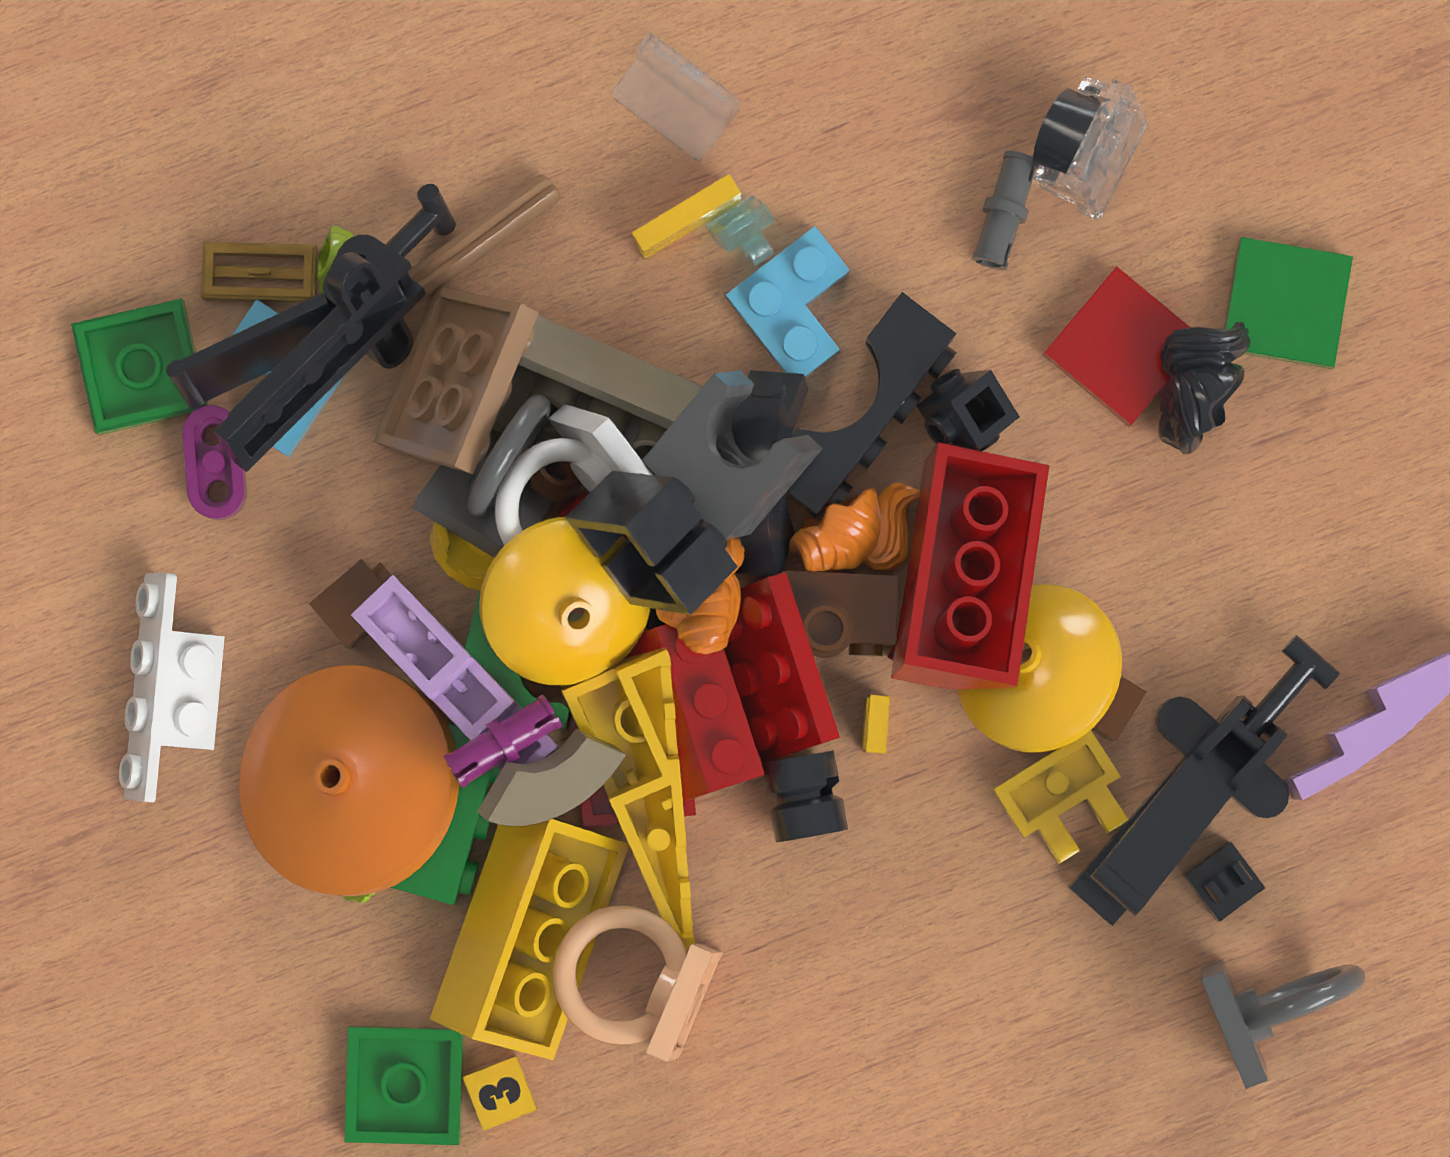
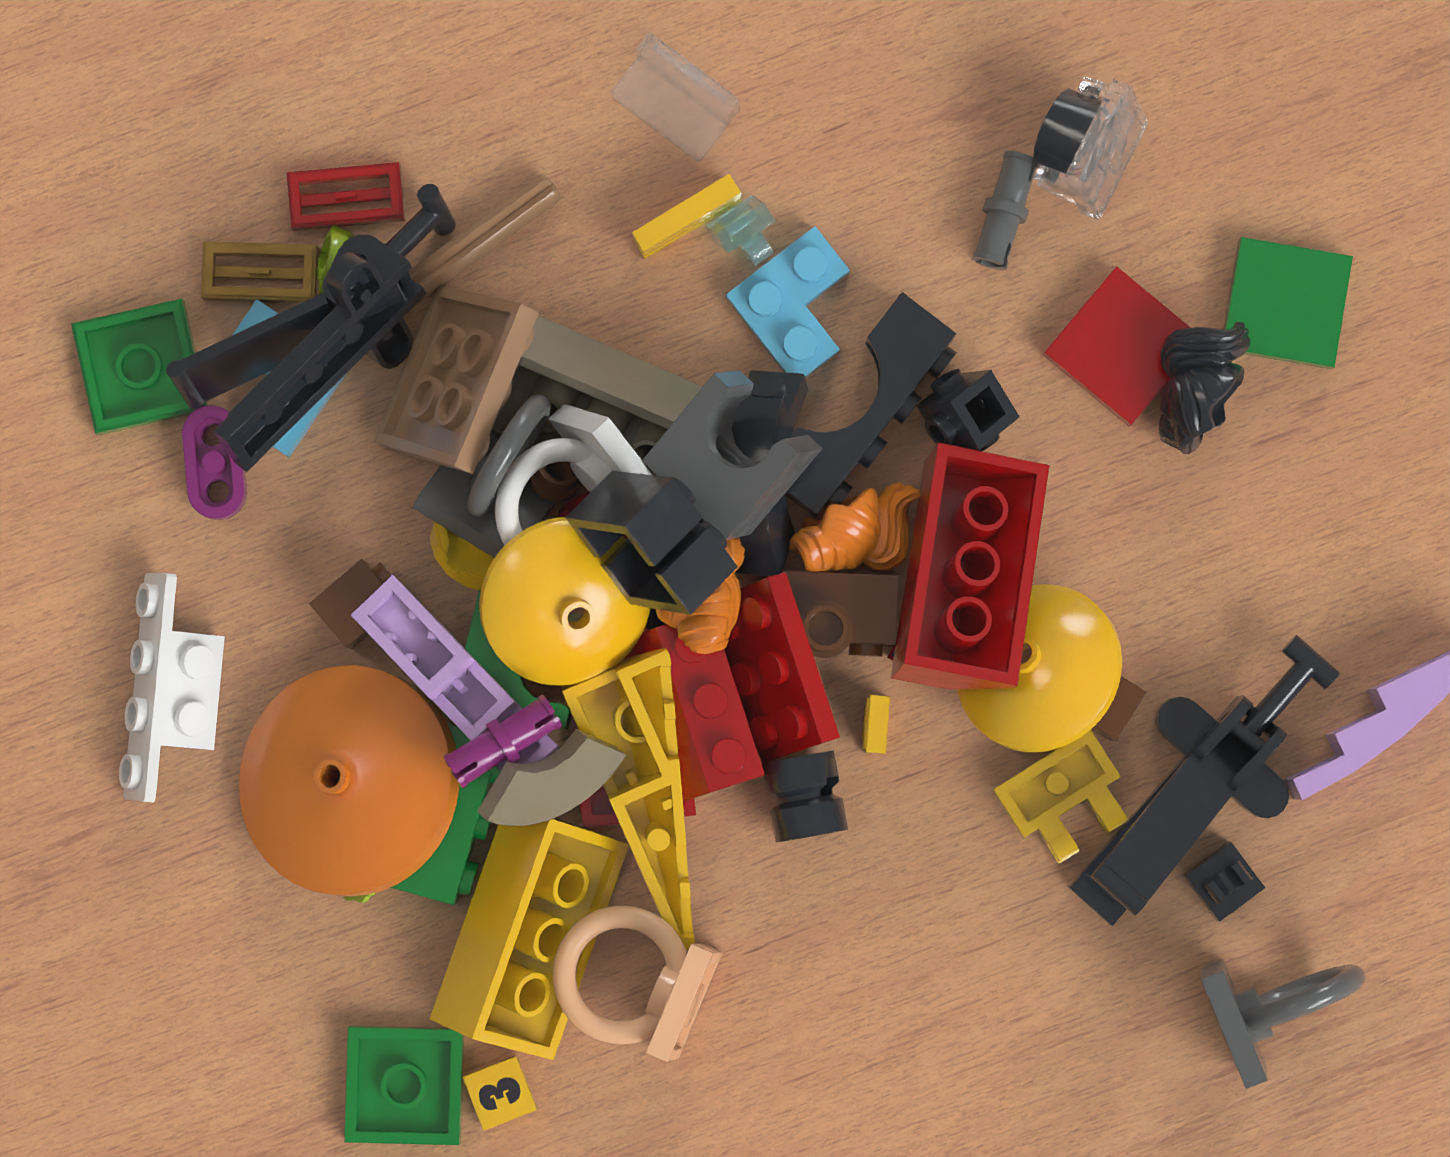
(349, 218): none -> red tile

